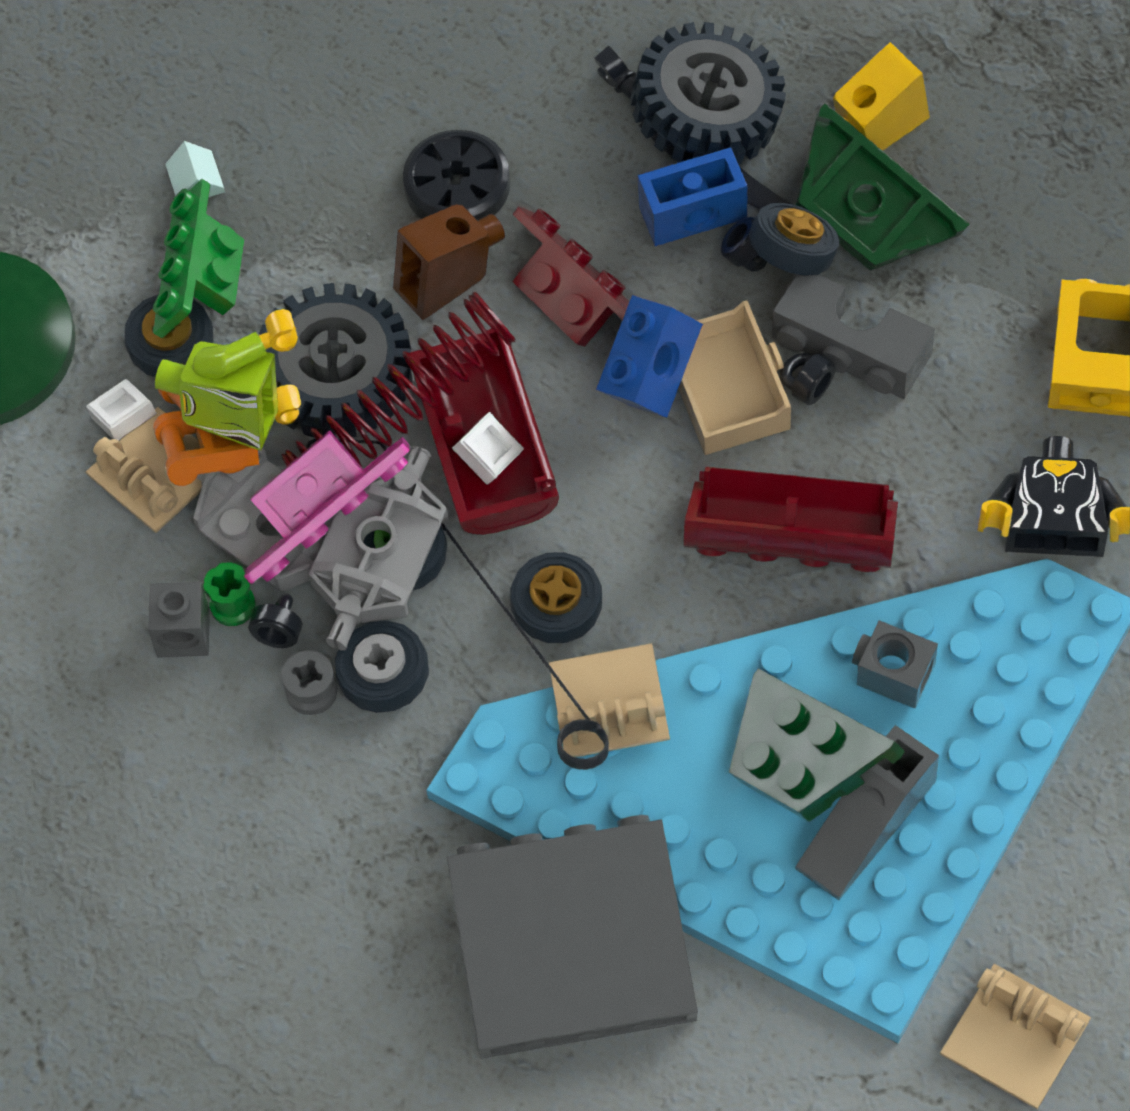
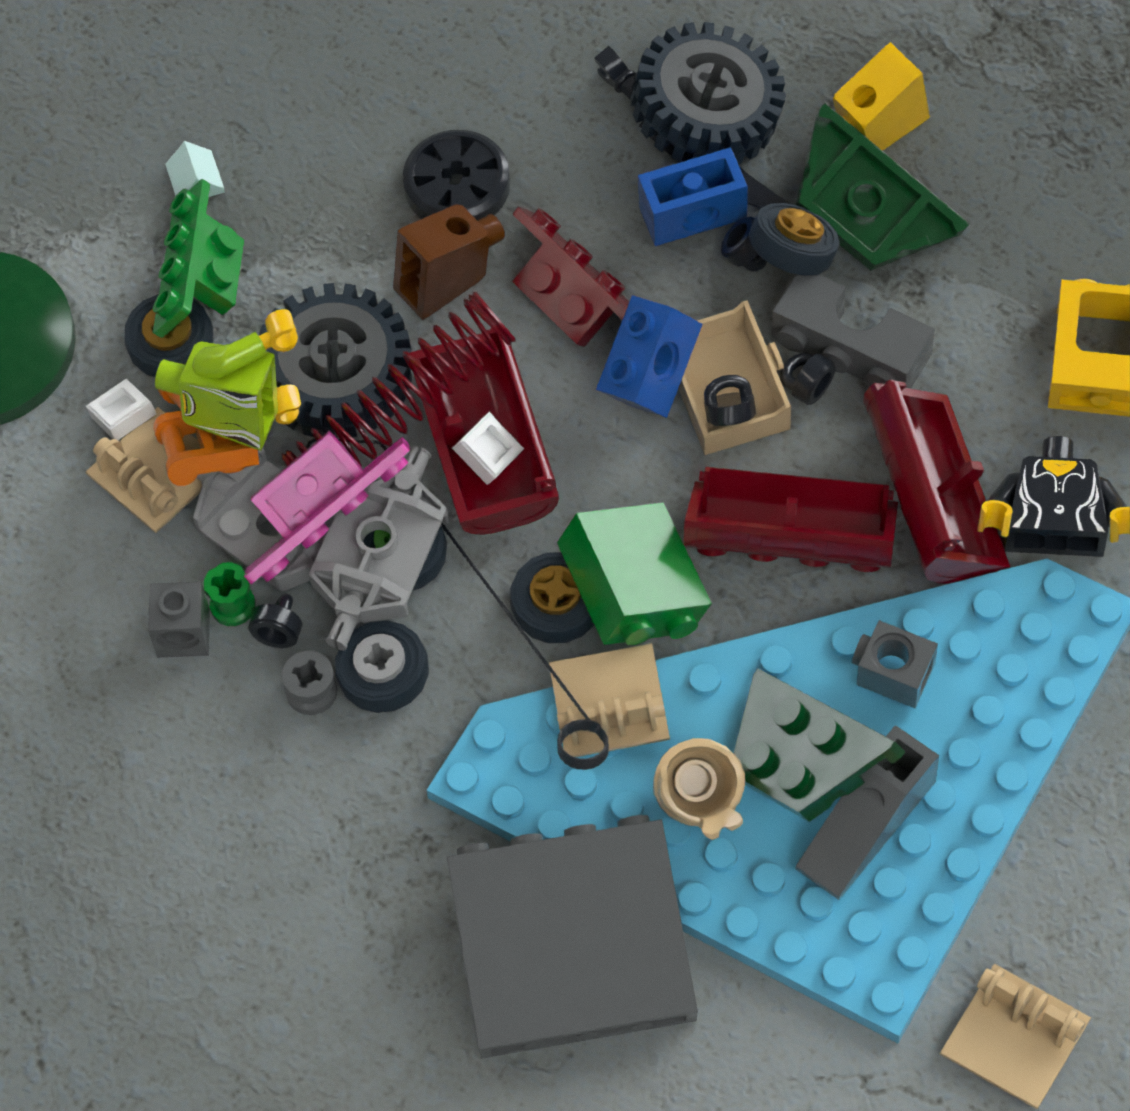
(634, 573): none -> brick
(700, 785): none -> tan hat
(729, 407): none -> black tile
(934, 482): none -> dark red container

